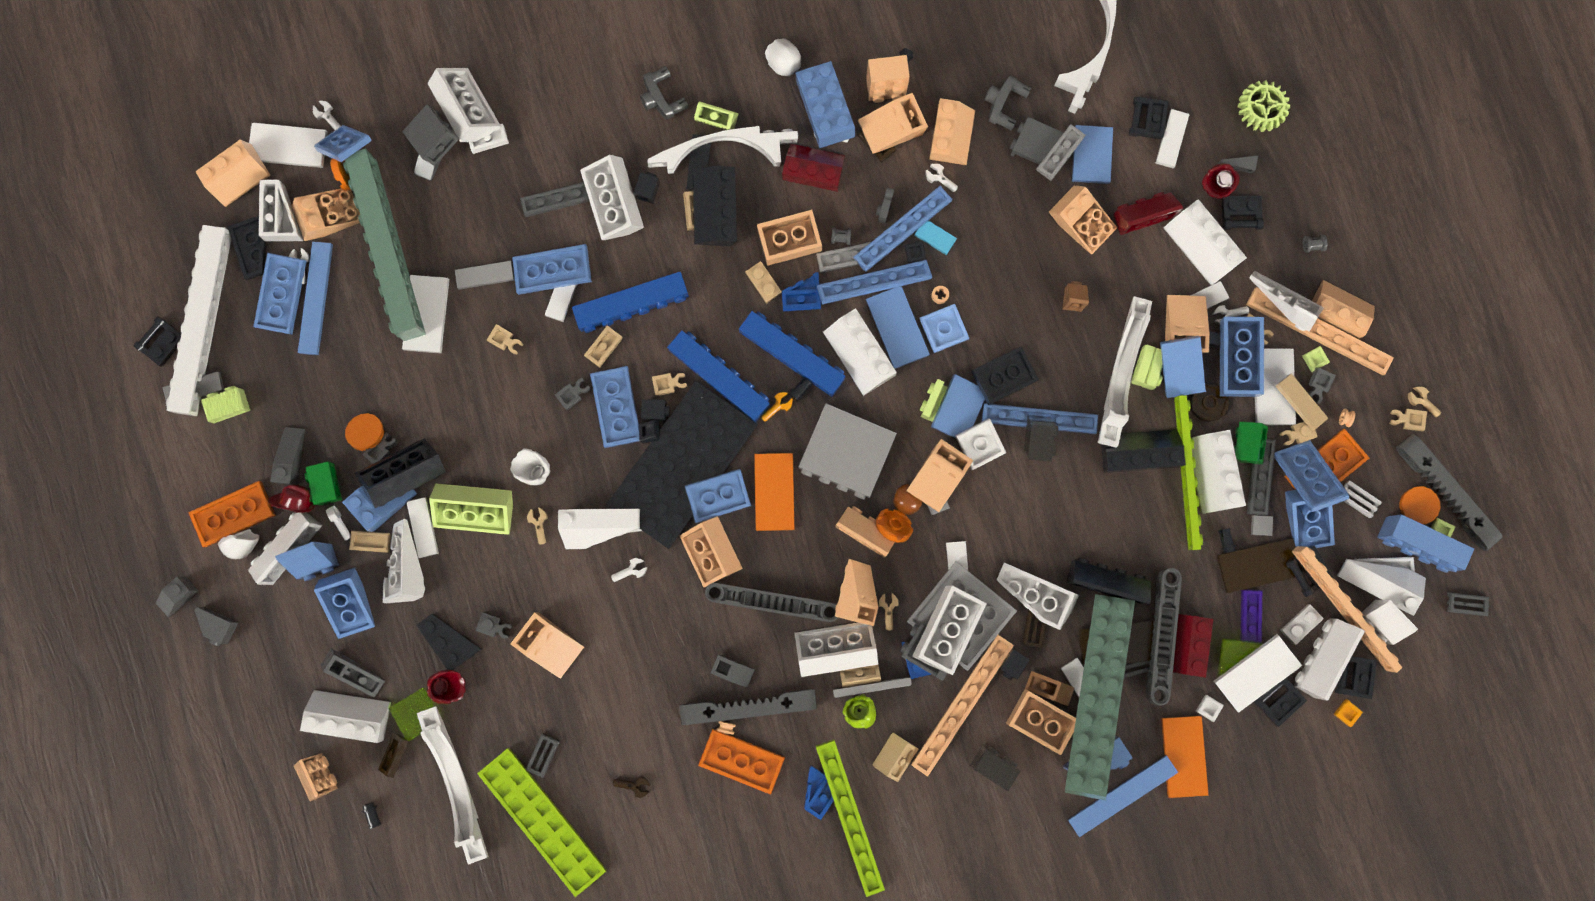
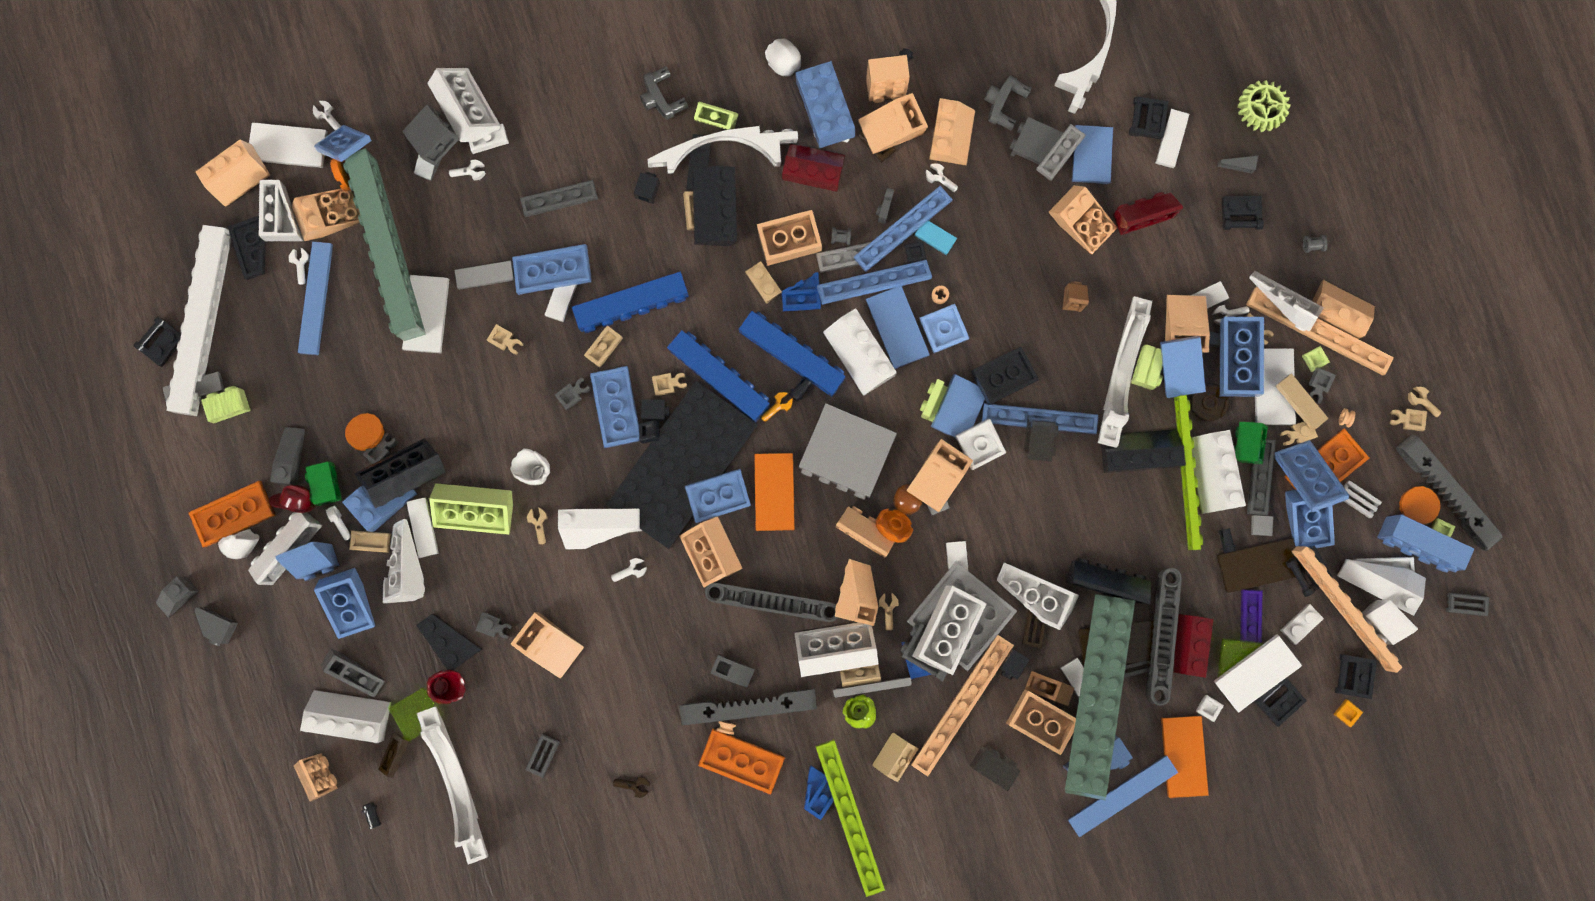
(279, 293): medium blue tile -> none
(469, 171): none -> white bar
(542, 822): lime plate -> none
(611, 197): white slope -> none
(1204, 242): white slope -> none
(1221, 181): dark red hair -> none
(1328, 658): white slope -> none

